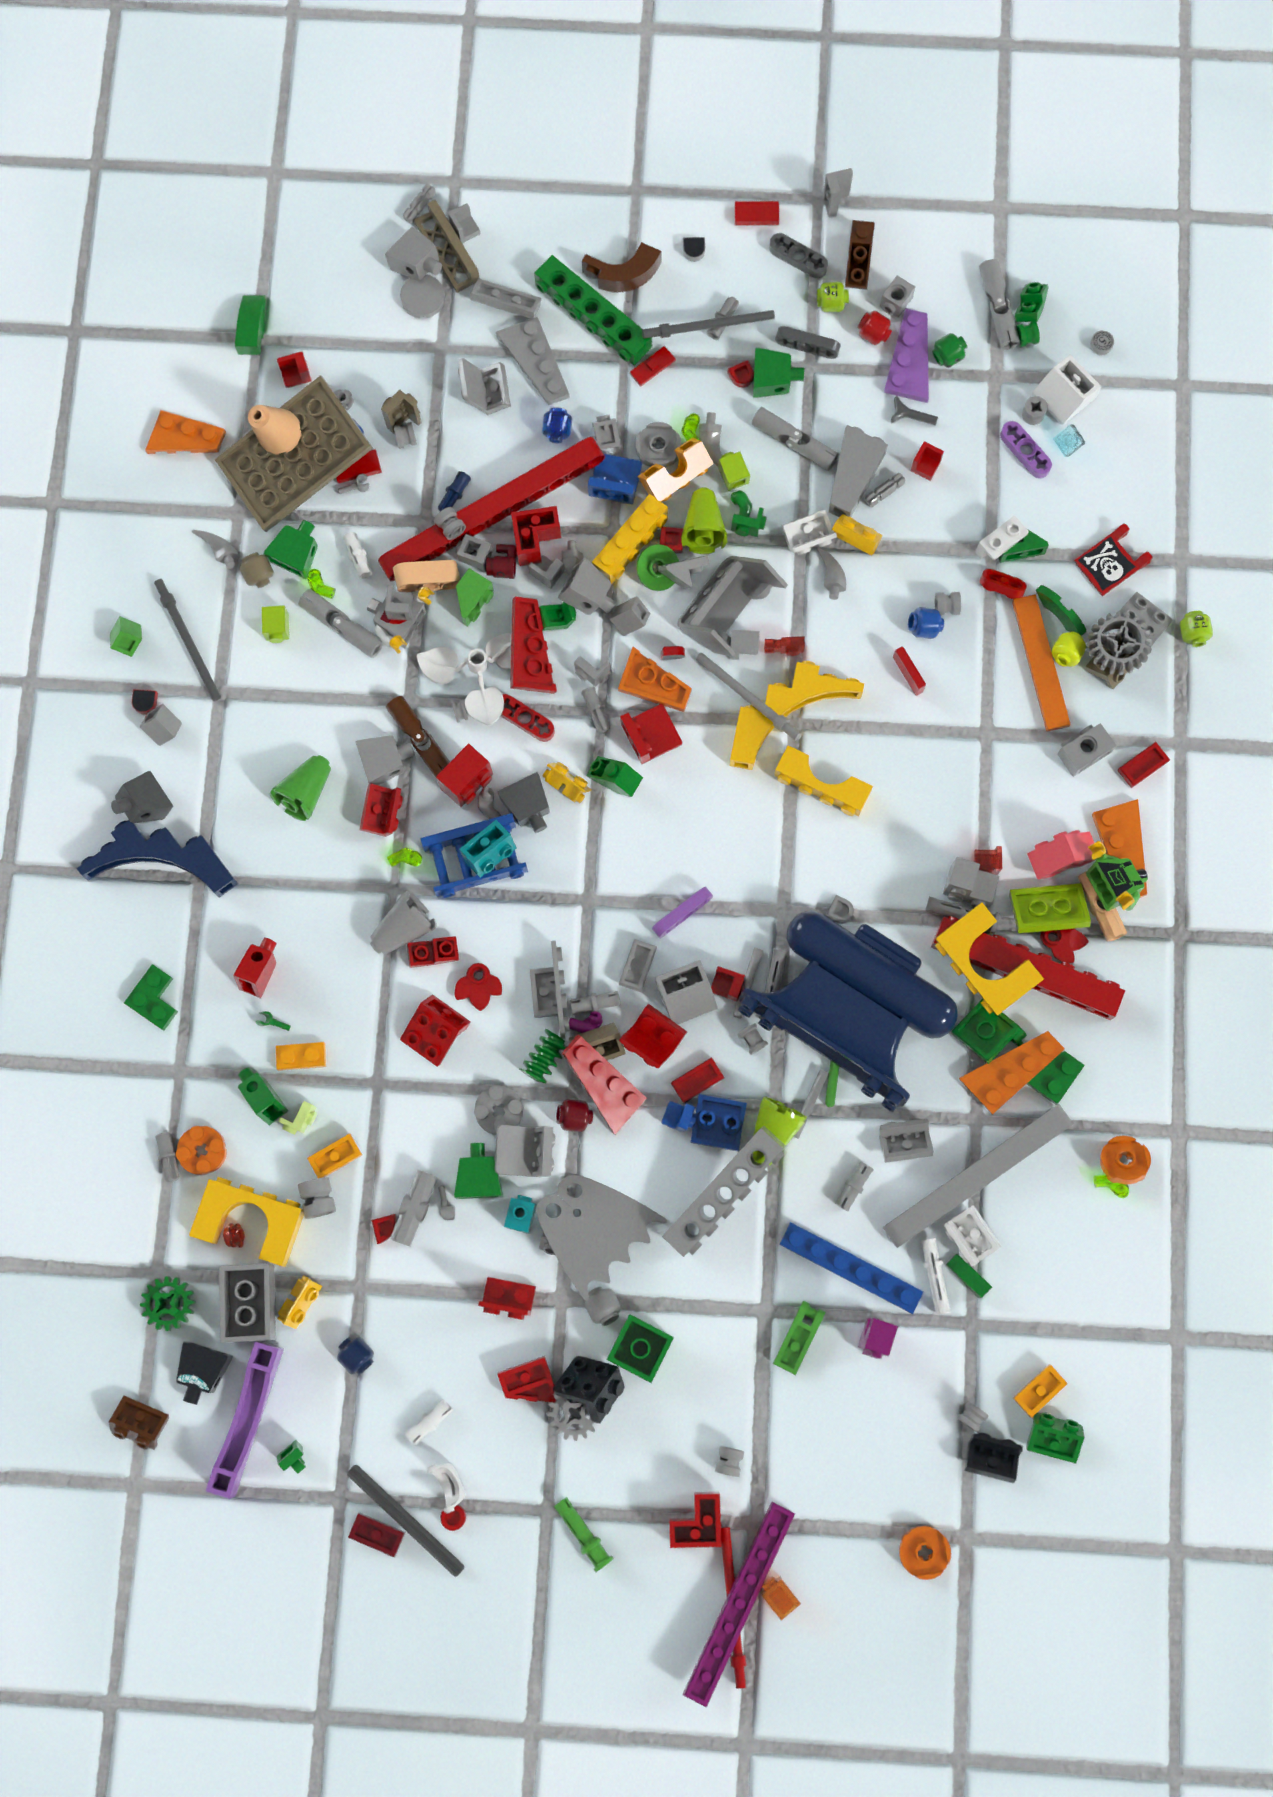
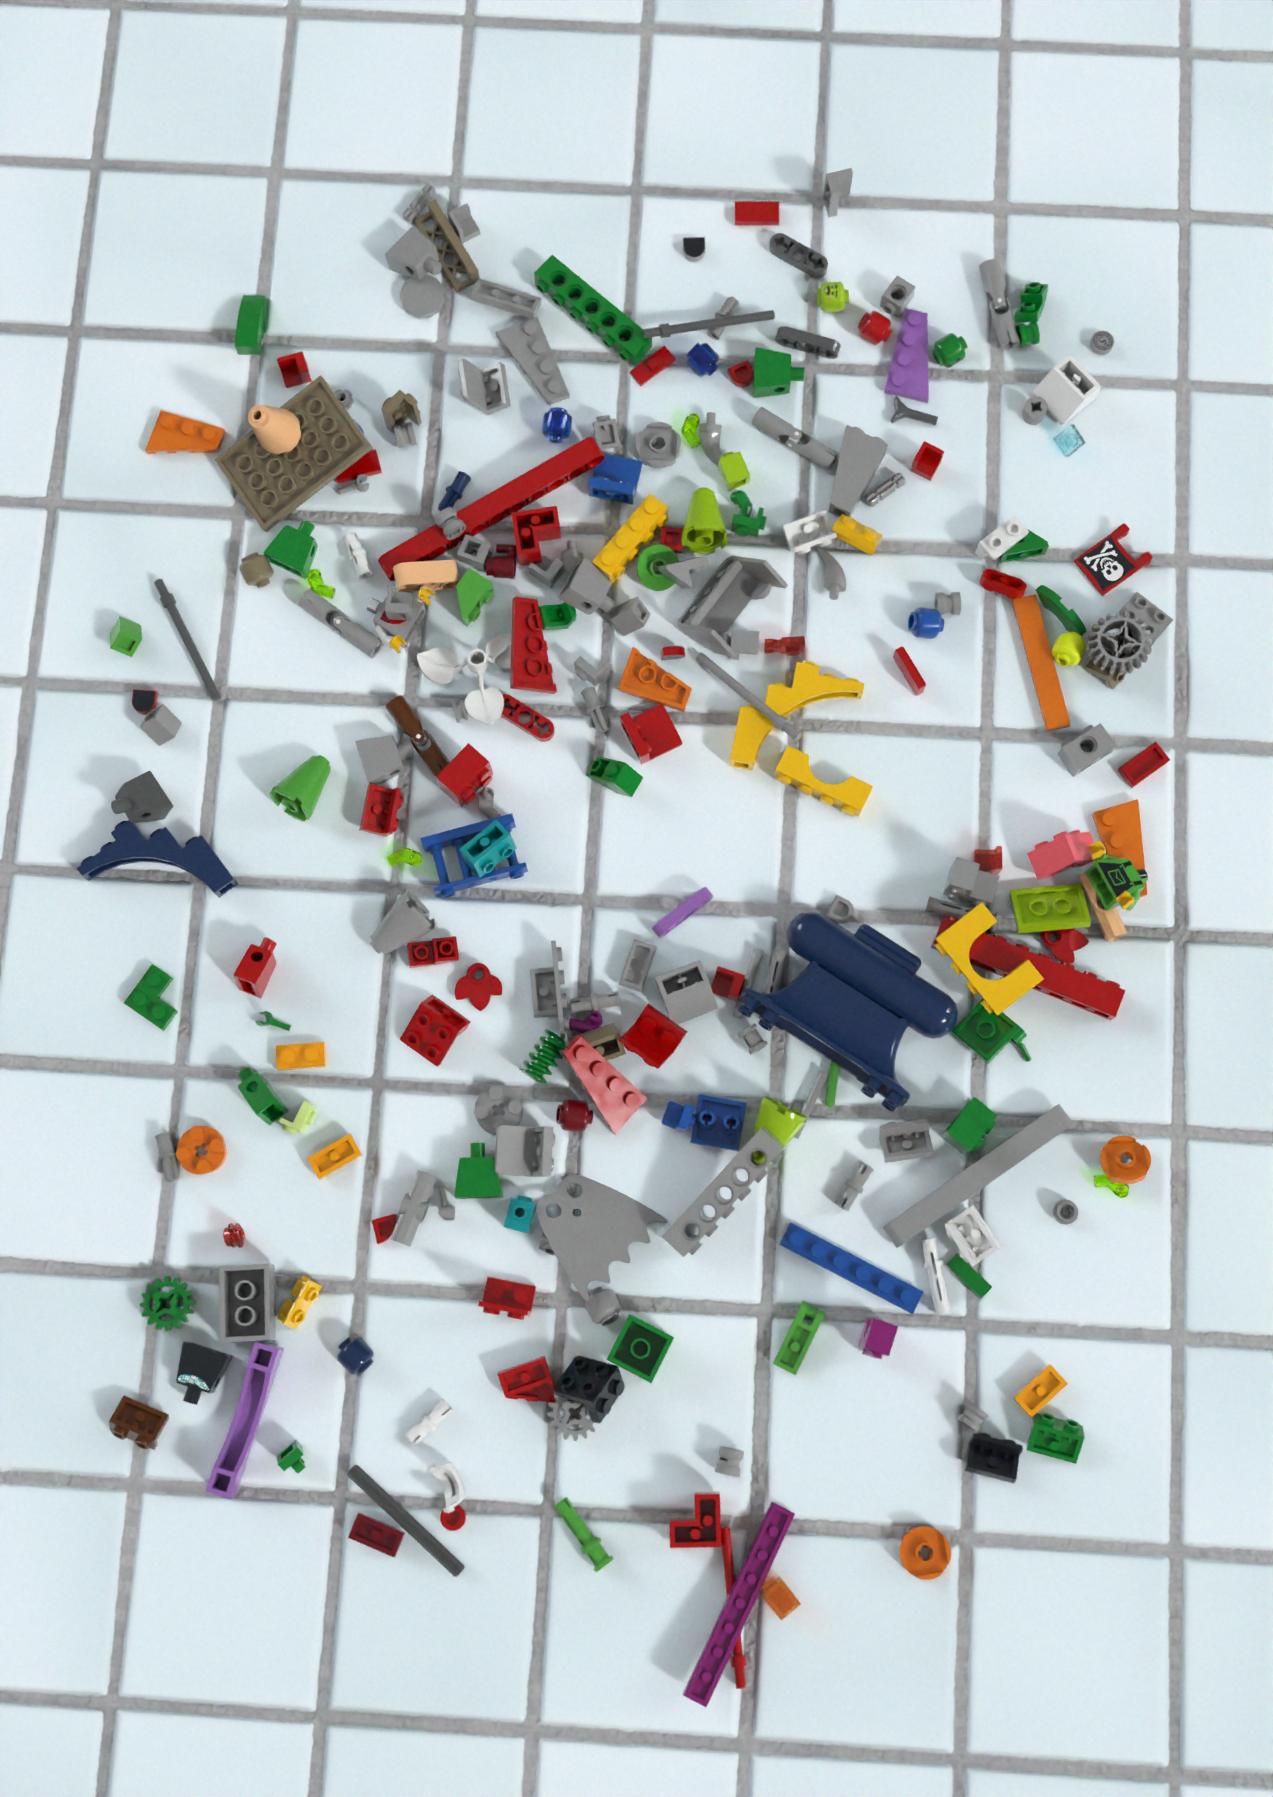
(221, 1199): yellow arch -> none
(222, 549): light grey bar -> none
(275, 623): lime brick -> none
(316, 1198): light grey wheel -> none
(526, 802): dark grey torso -> none
(574, 785): yellow hinge -> none
(627, 275): reddish brown arch -> none
(692, 462): arch -> none
(697, 1080): red tile -> none
(702, 359): none -> clear blue head
(859, 254): reddish brown slope -> none
(969, 1126): none -> green brick
(1006, 1075): orange wing -> none
(1026, 439): medium lavender beam -> none
(1056, 1077): green wing -> none
(1073, 1212): none -> light grey plate
(1196, 628): lime head -> none

